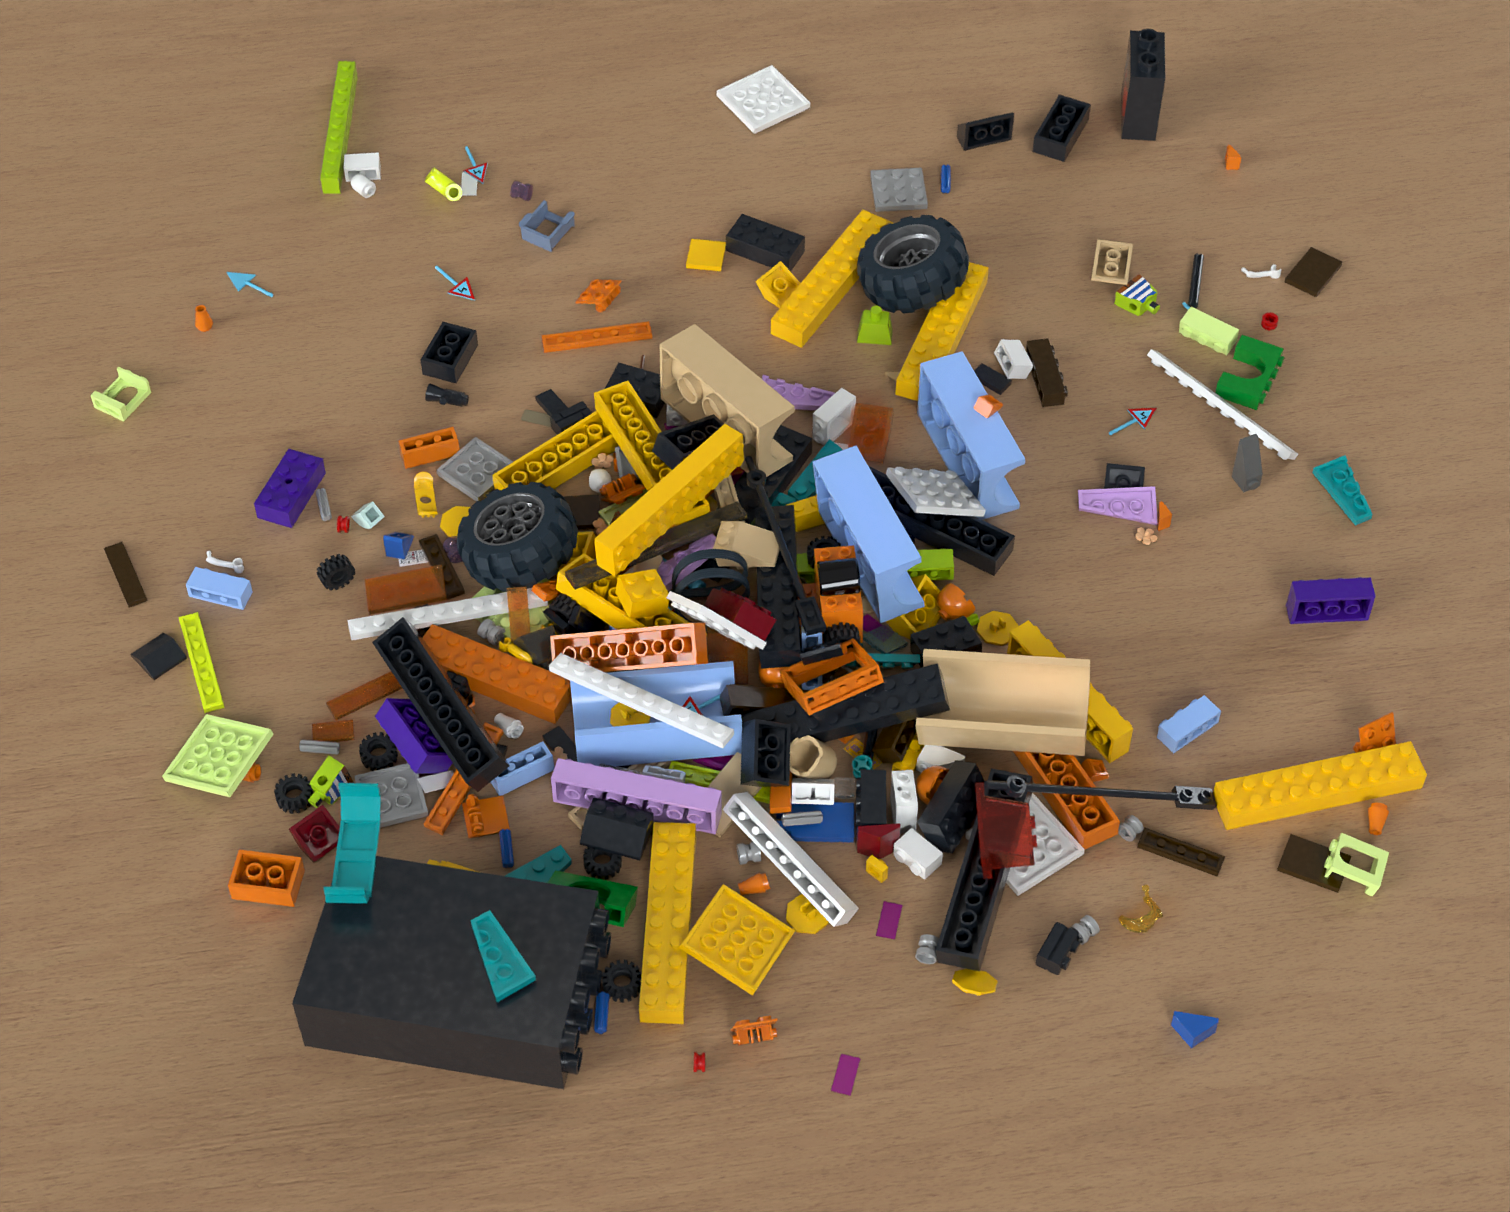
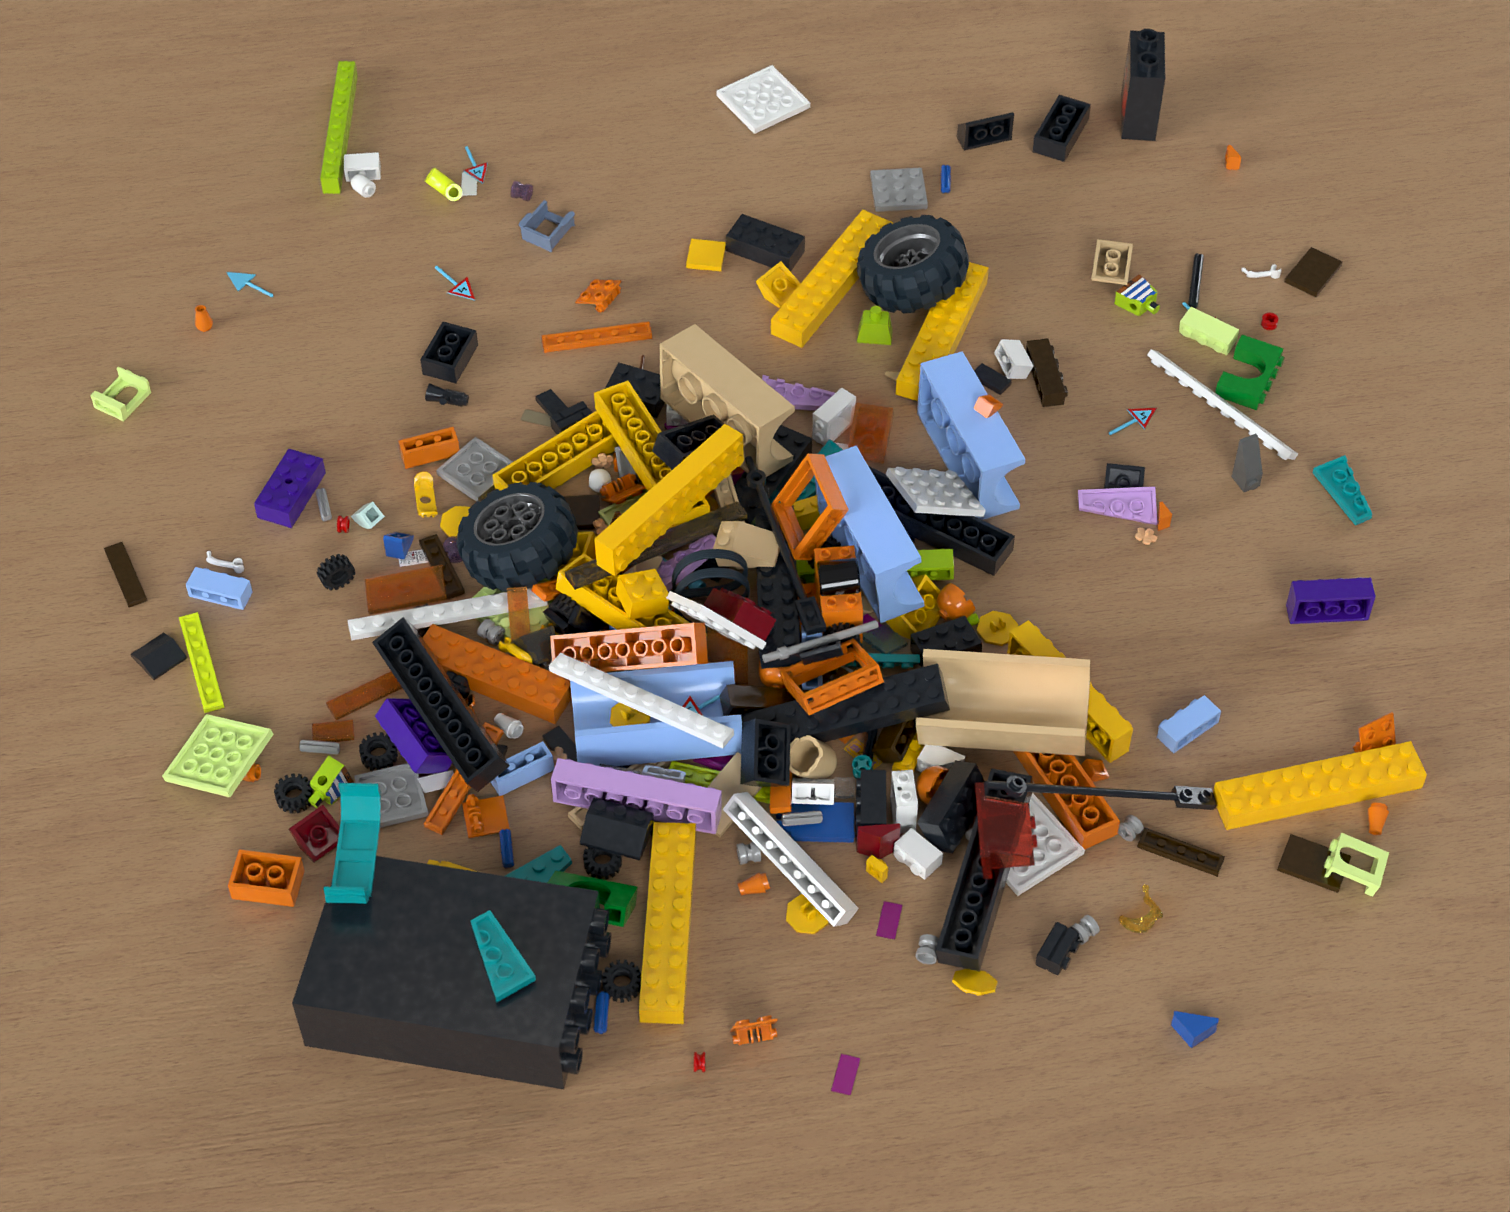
(737, 939): yellow tile -> none
(783, 652): none -> light grey bar
(803, 546): none -> orange window

